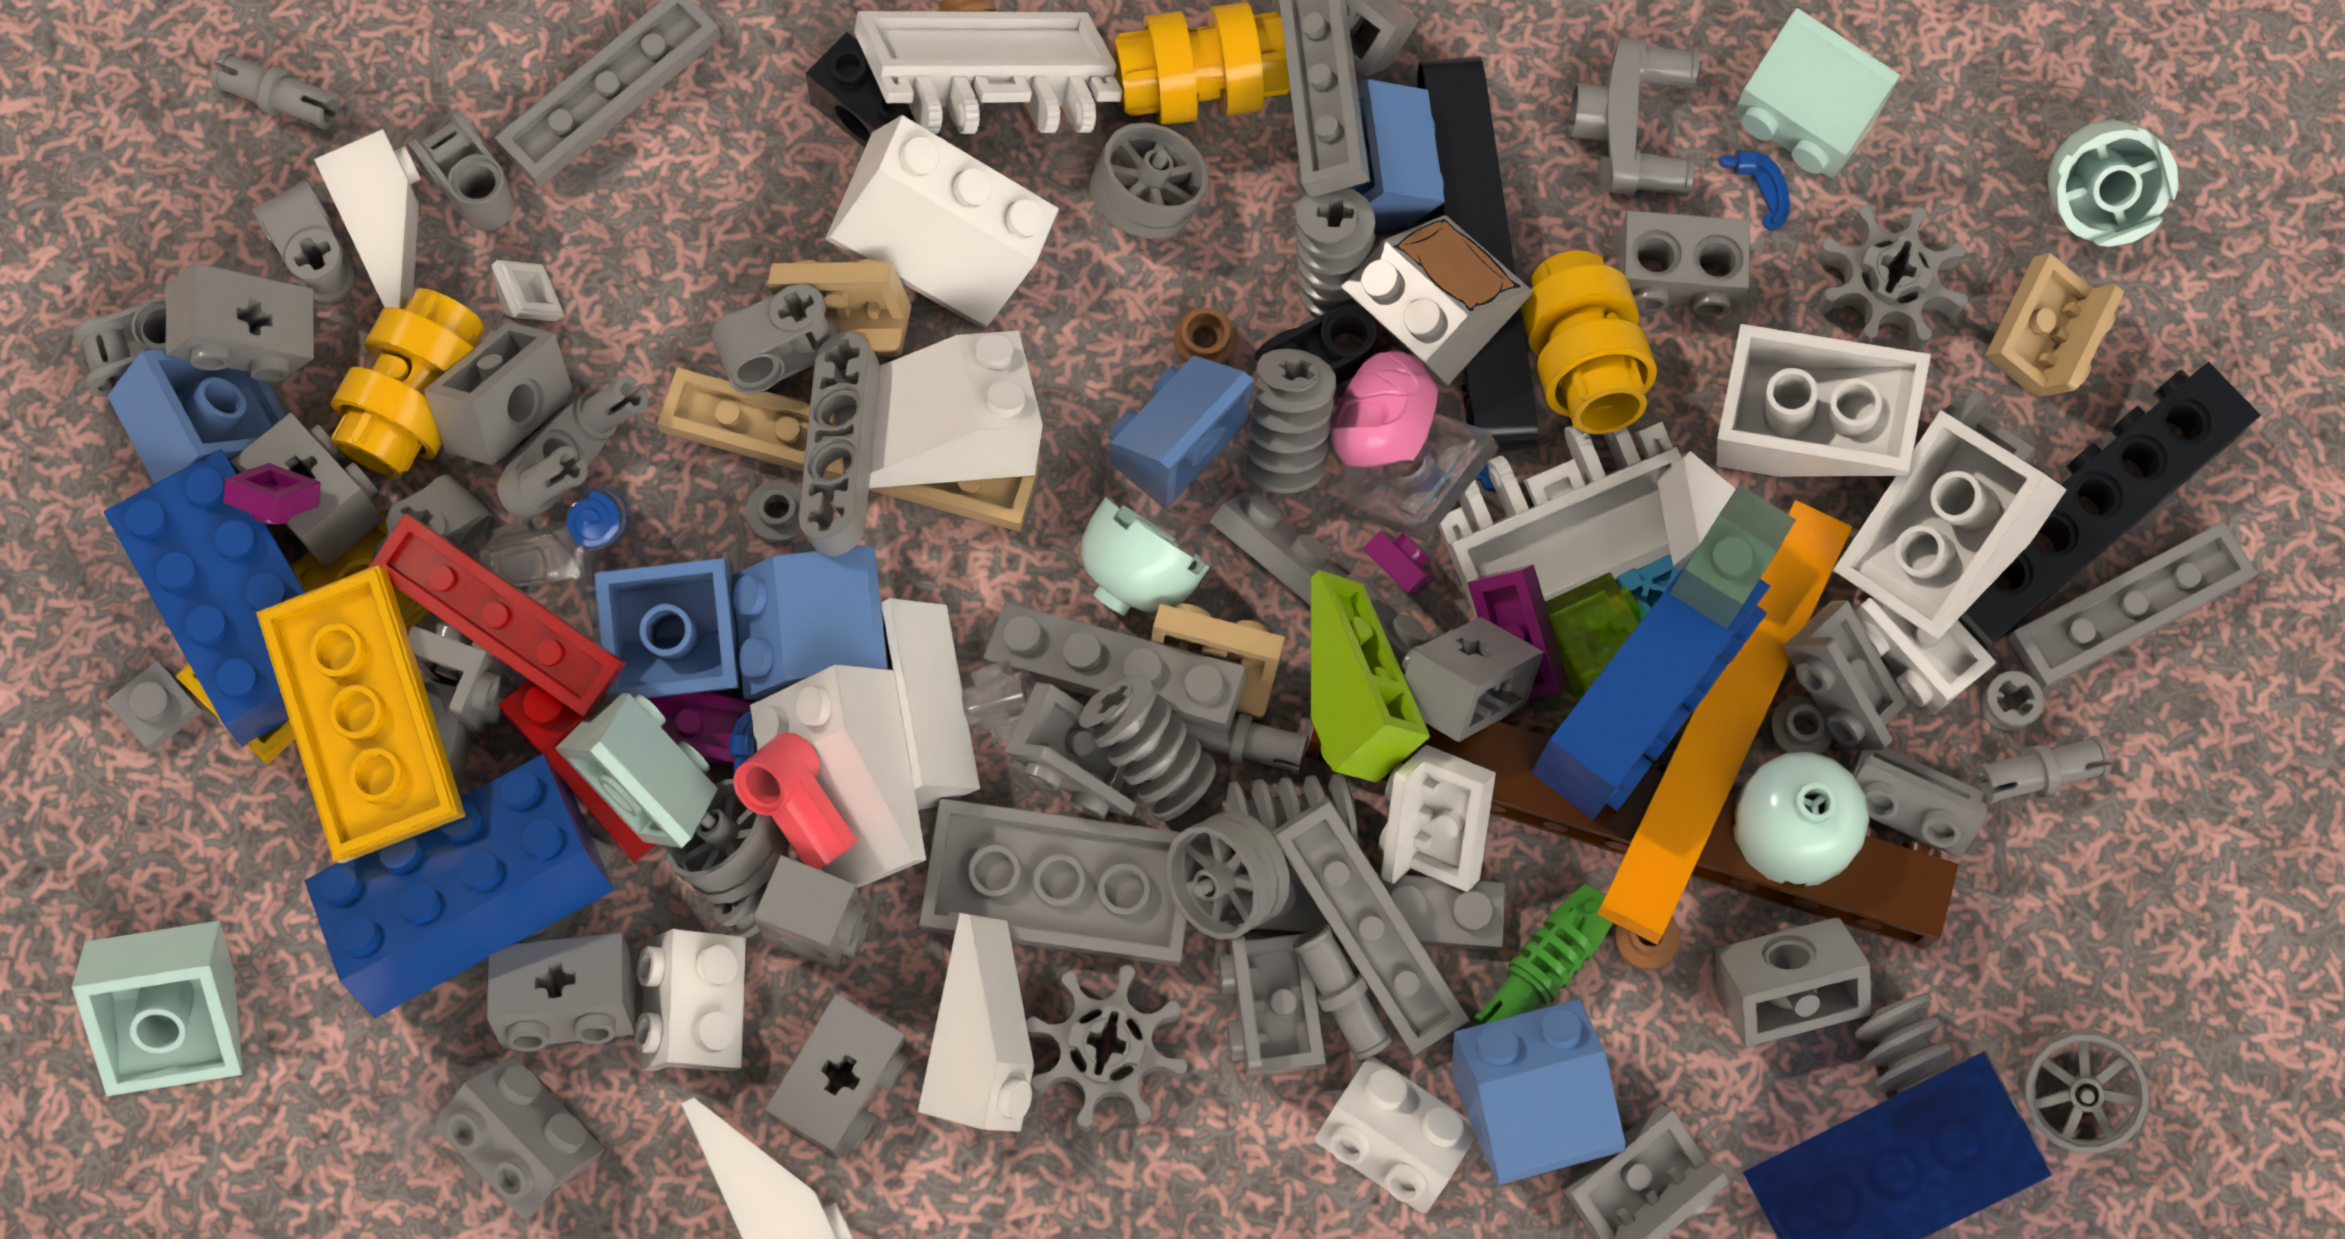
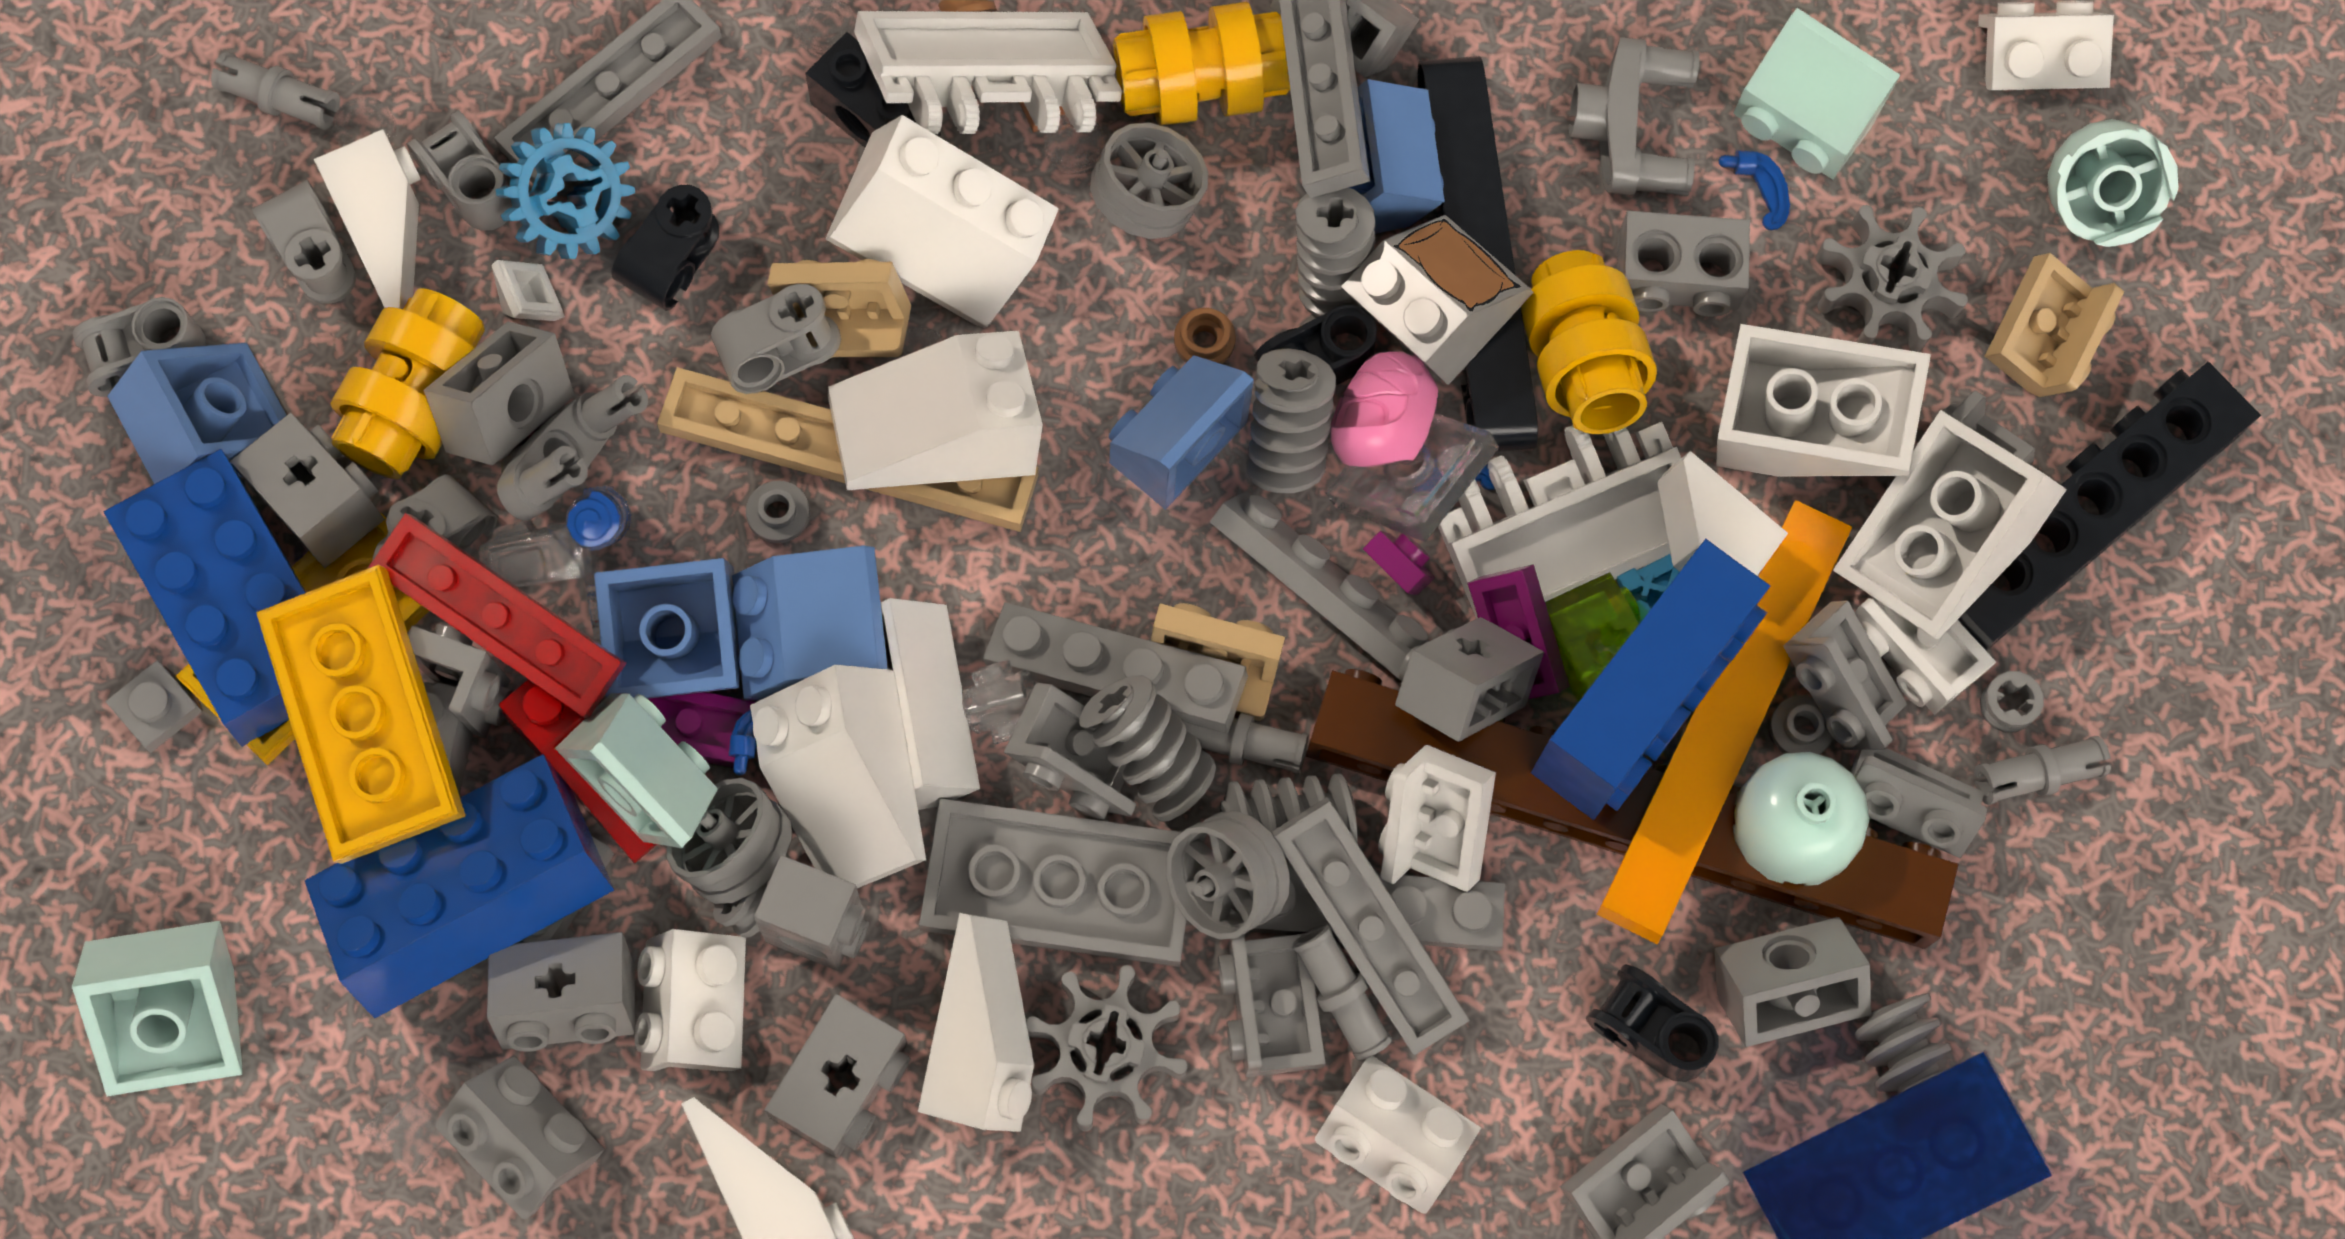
(239, 322): light grey brick -> none
(271, 493): magenta plate -> none
(552, 170): none -> dark azure gear
(666, 256): none -> black piece
(784, 785): coral piece -> none
(832, 443): light grey beam -> none
(1136, 561): light aqua cylinder -> none
(1357, 685): lime slope -> none
(1537, 1091): medium blue slope -> none
(1551, 958): bright green hinge -> none
(1644, 956): medium nougat plate -> none
(1651, 1023): none -> black piece
(1732, 556): sand green slope -> none
(2047, 48): none -> white bracket
(2086, 1091): light grey wheel -> none
(2132, 606): light grey plate -> none

